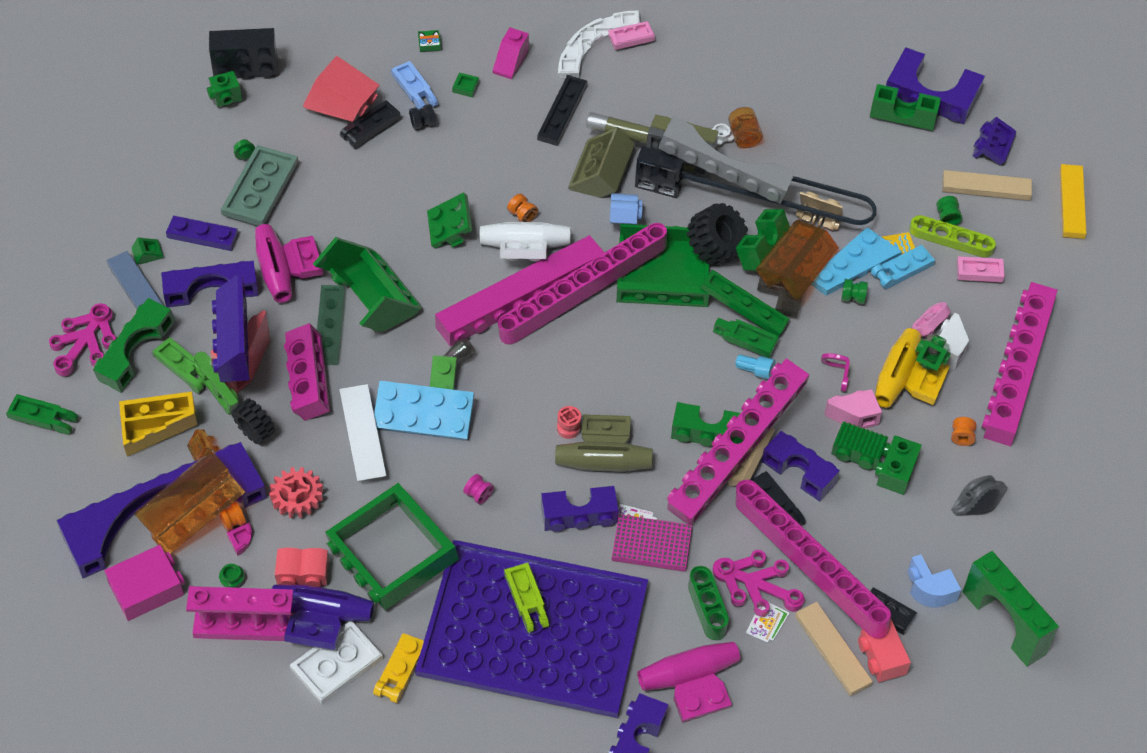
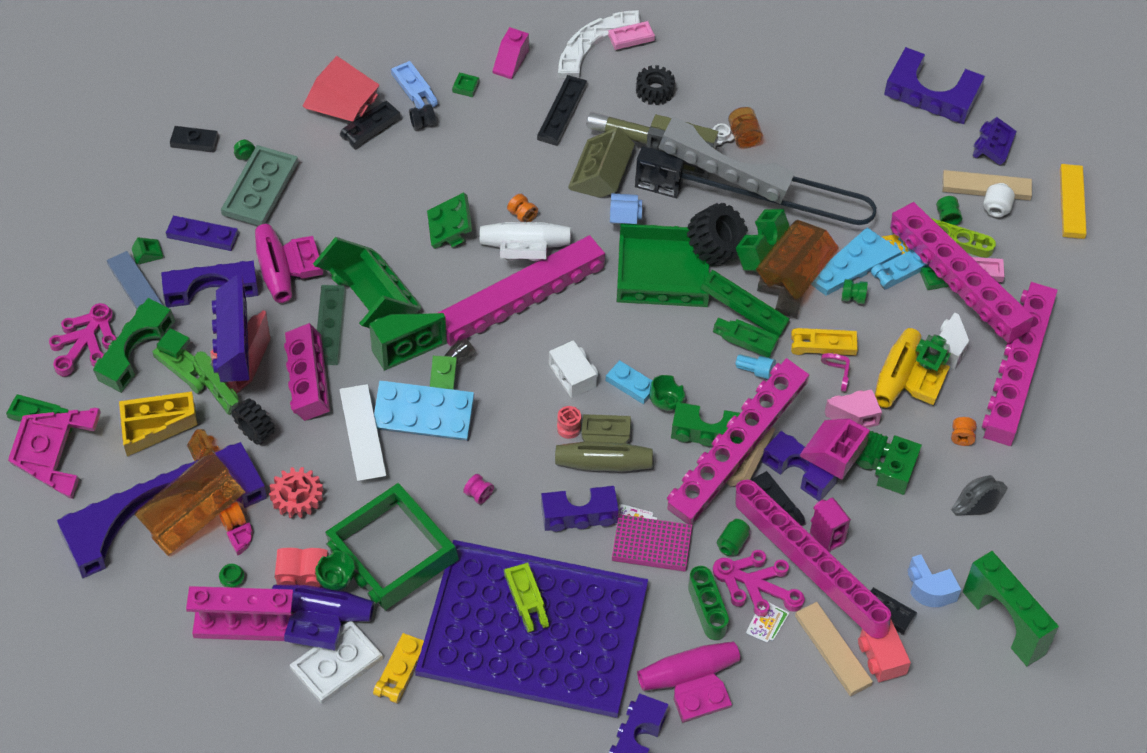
(41, 443): none -> dark pink wing
(145, 582): dark pink brick -> none
(173, 343): none -> green tile
(193, 138): none -> black plate
(224, 89): green brick -> none
(245, 52): black brick -> none
(335, 570): none -> green hair
(406, 337): none -> green slope
(429, 40): tile -> none
(573, 369): none -> white brick
(582, 283): dark pink beam -> none
(629, 381): none -> medium azure plate
(653, 94): none -> black tyre
(666, 393): none -> green hair
(733, 537): none -> green brick
(812, 200): tan hinge -> none
(824, 341): none -> yellow plate
(829, 524): none -> dark pink brick
(836, 446): none -> dark pink slope
(918, 114): green arch -> none
(931, 280): none -> green tile
(932, 318): bright pink plate -> none
(961, 272): none -> dark pink brick
(999, 200): none -> white head

